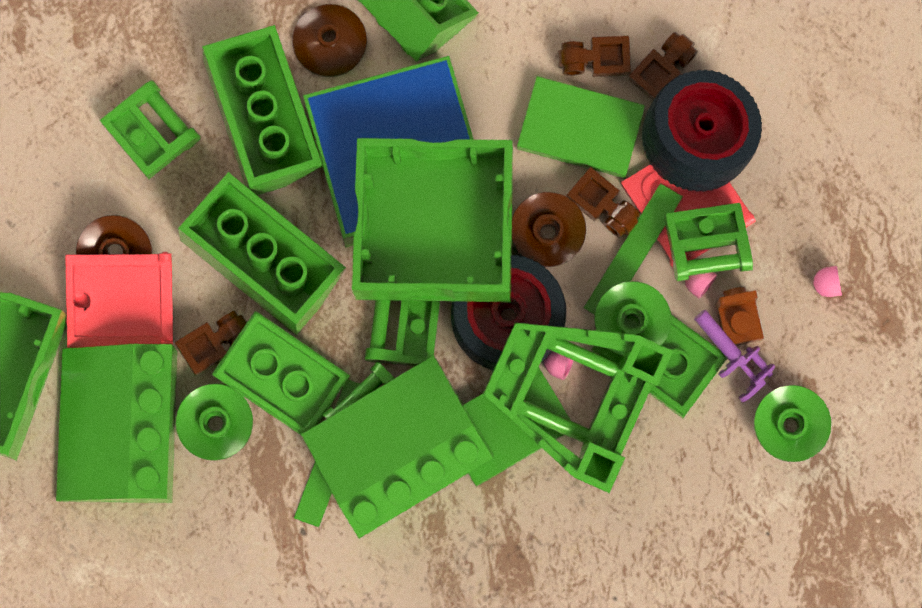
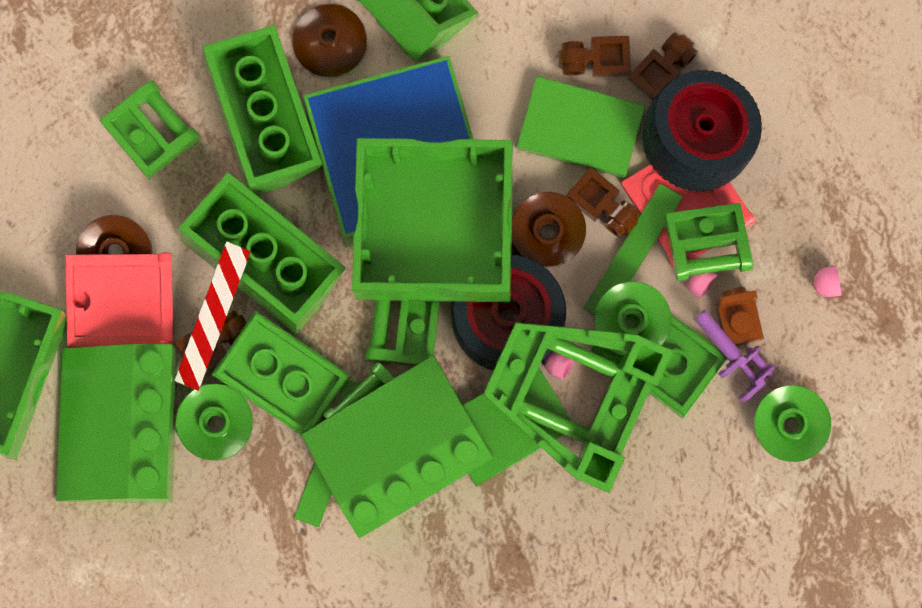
(212, 316): none -> sticker

